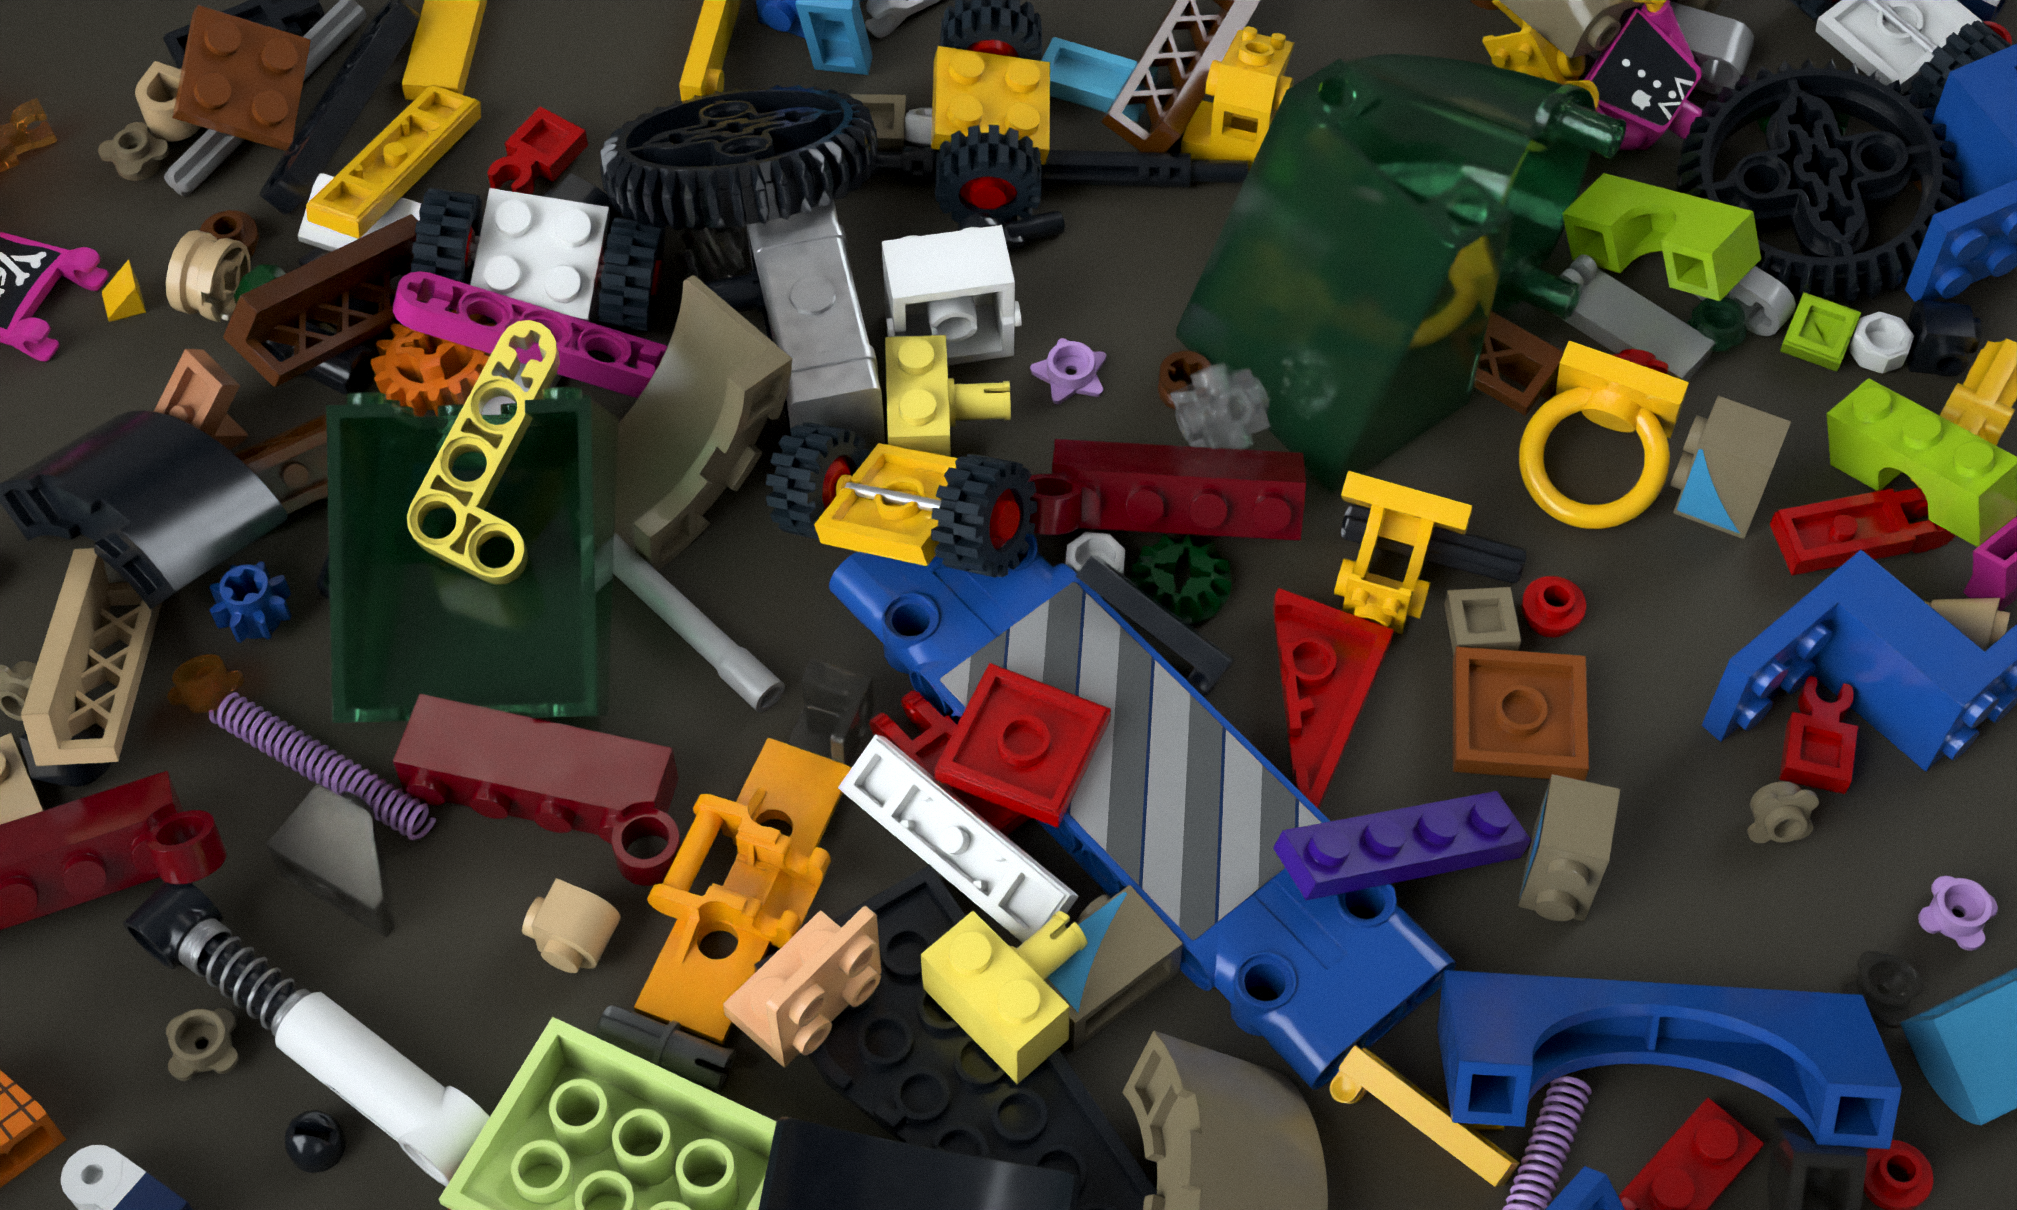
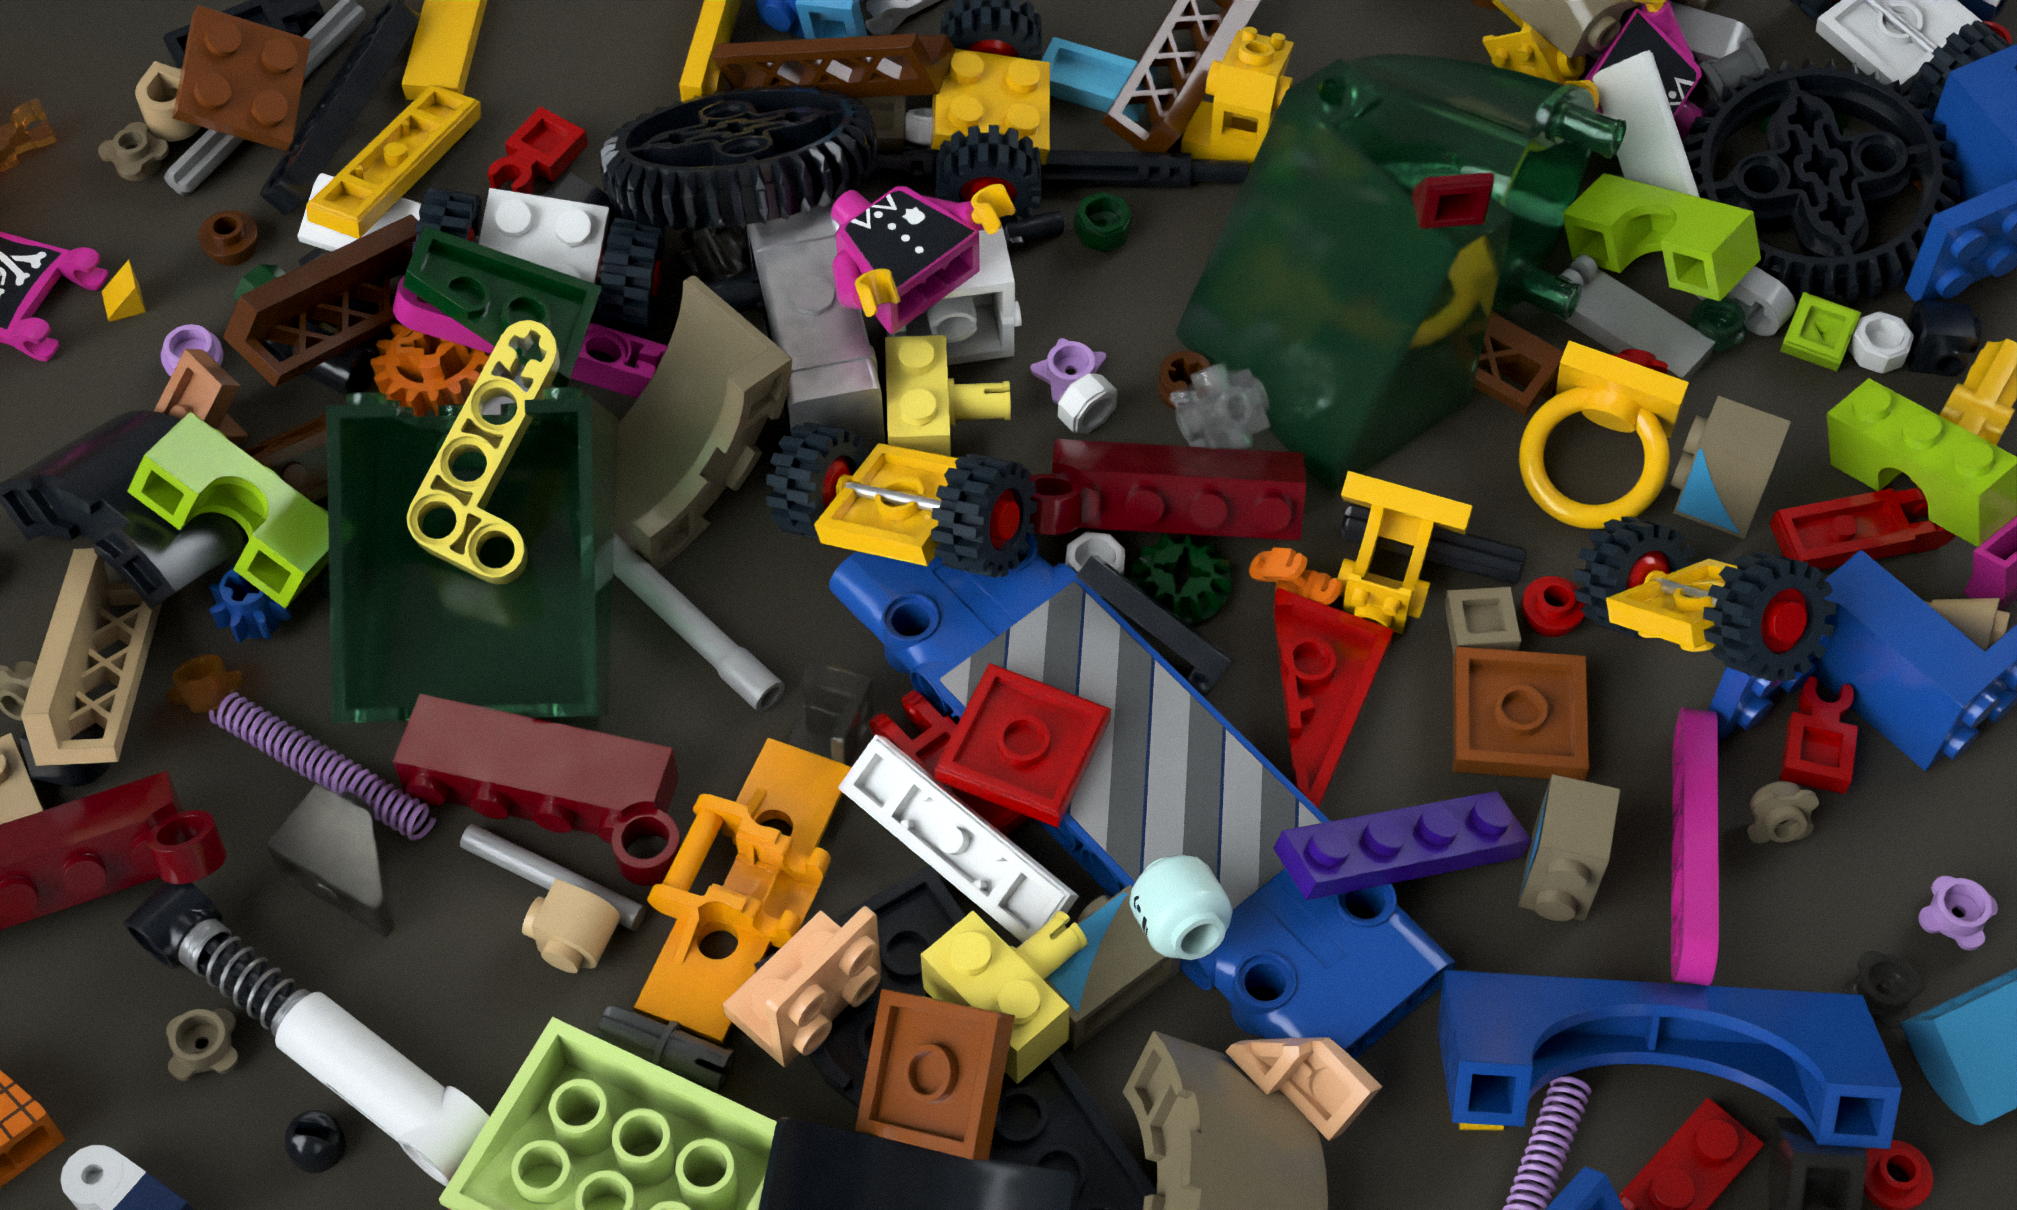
(189, 337): none -> lavender plate
(204, 472): none -> lime arch
(206, 275): tan wheel -> none
(494, 290): none -> dark green wing
(544, 872): none -> light grey bar
(845, 64): none -> reddish brown fence
(909, 249): none -> torso
(935, 1074): none -> dark orange plate
(1087, 403): none -> white tile
(1103, 221): none -> dark green tile
(1181, 907): none -> light aqua head
(1289, 573): none -> orange piece
(1313, 1075): none -> light nougat slope
(1367, 1072): yellow hinge -> none
(1453, 200): none -> dark red slope
(1651, 143): none -> white slope
(1695, 848): none -> dark pink beam
(1728, 70): none -> dark grey bush
(1751, 615): none -> black plate

